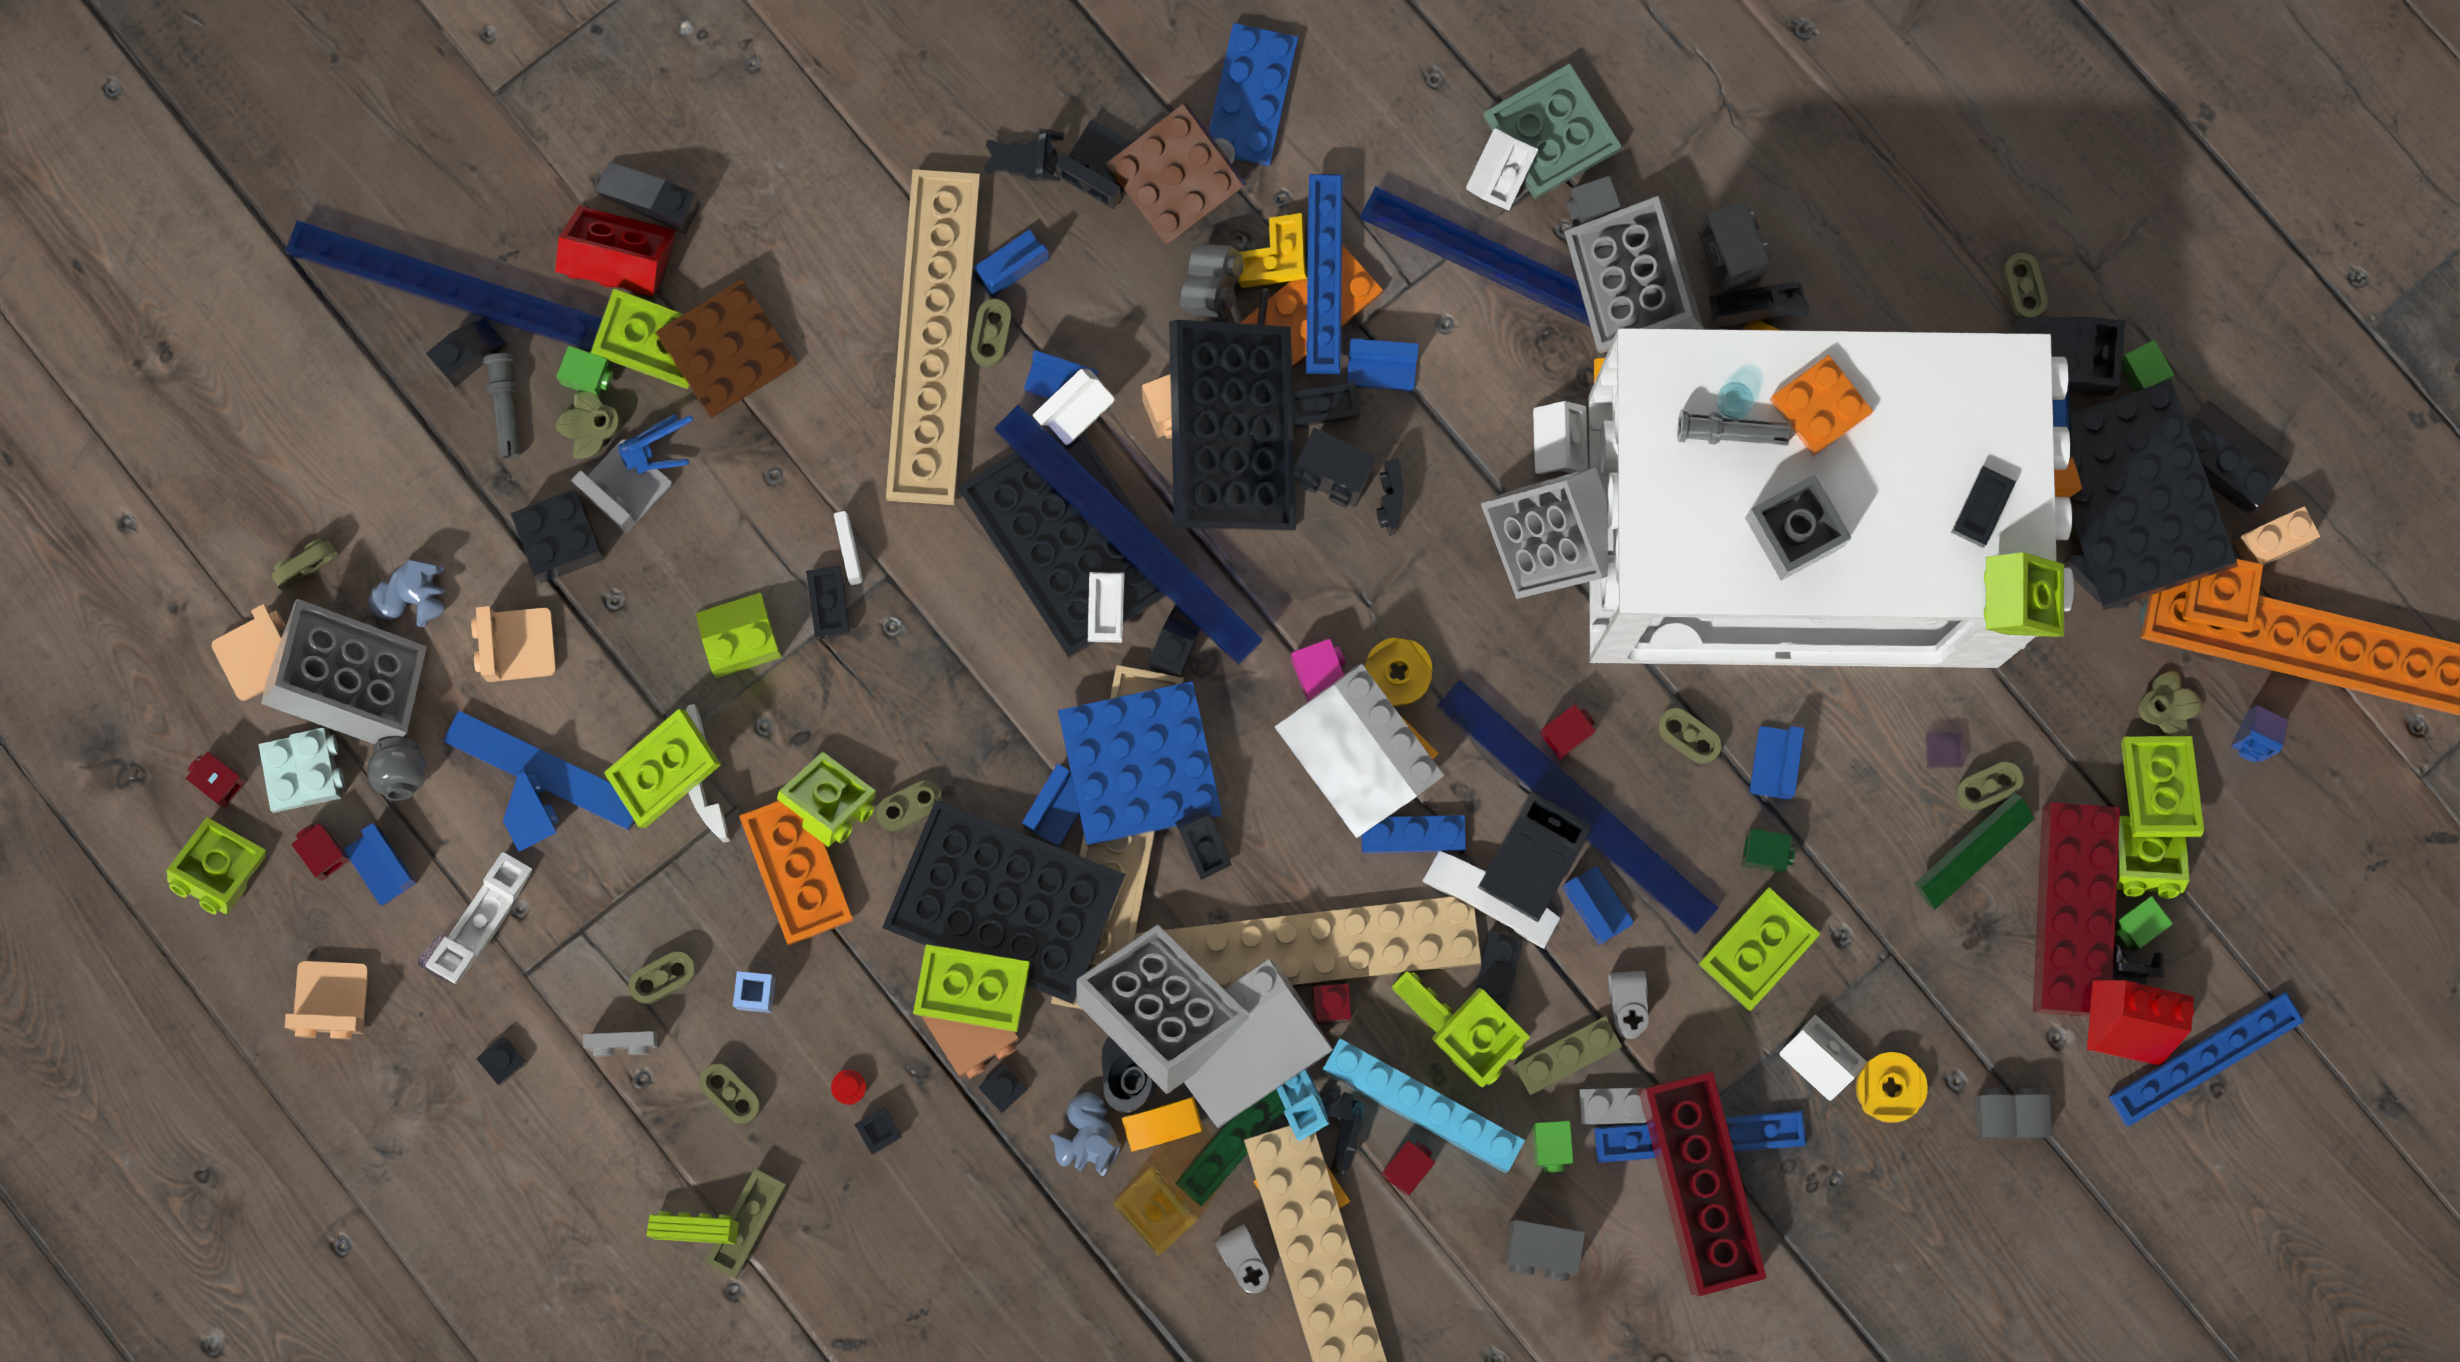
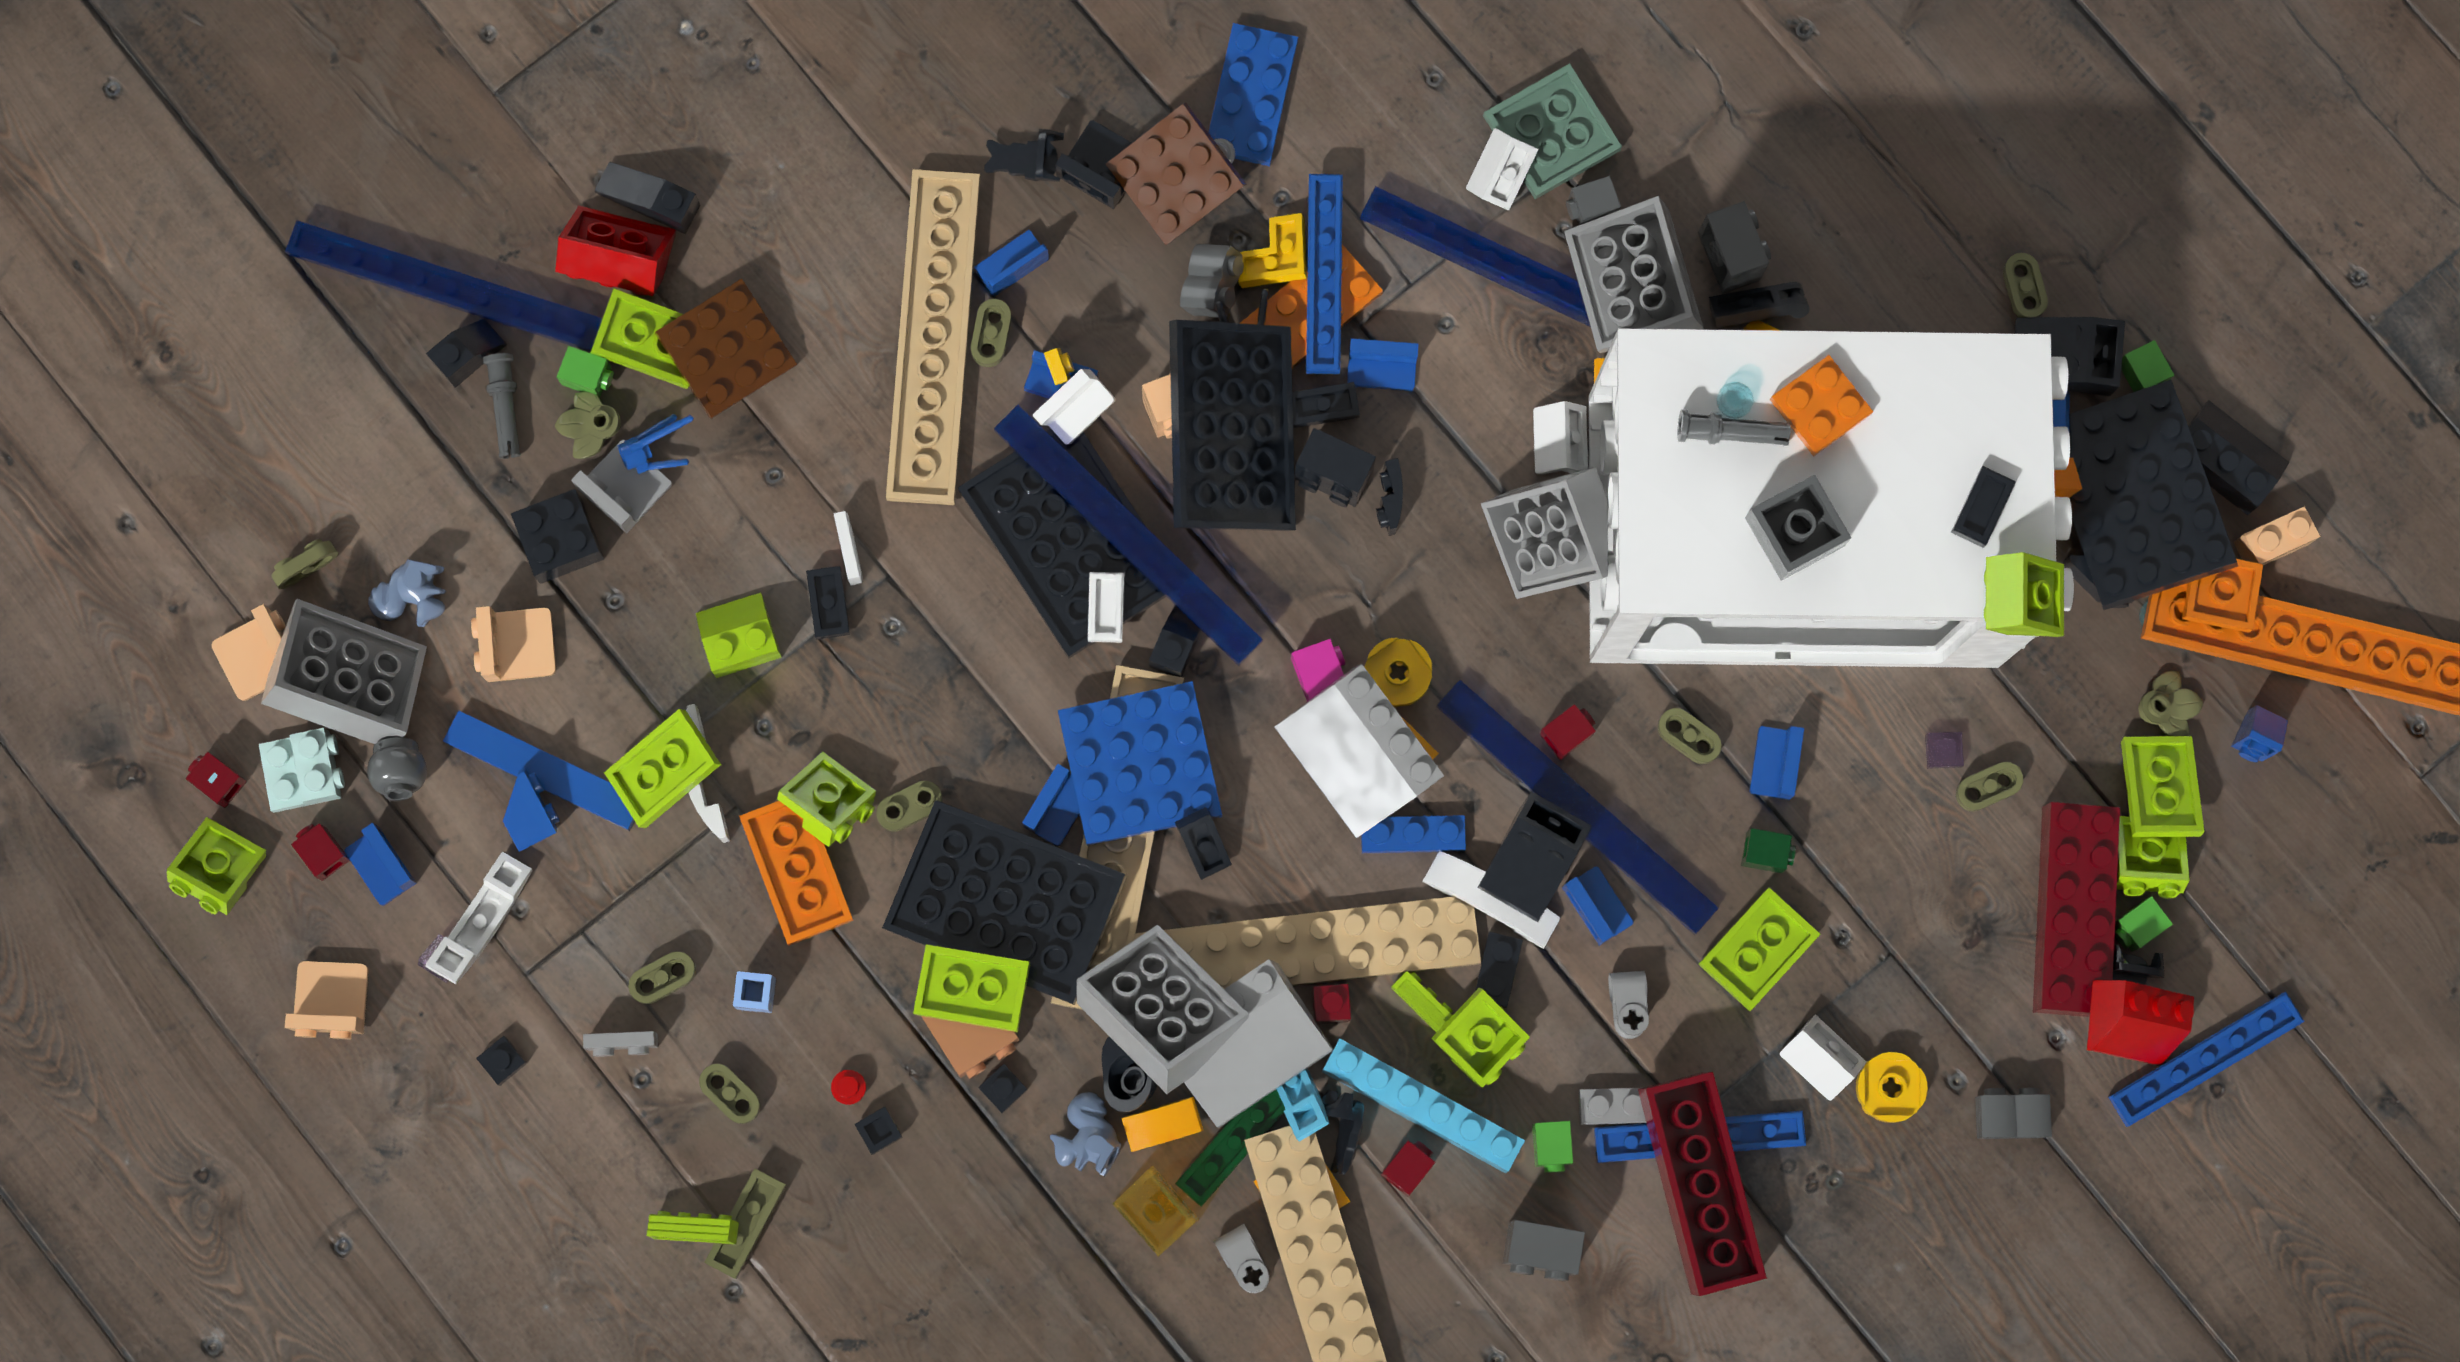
(1059, 365): none -> yellow plate
(1567, 1056): olive plate -> none
(1974, 851): dark green tile -> none

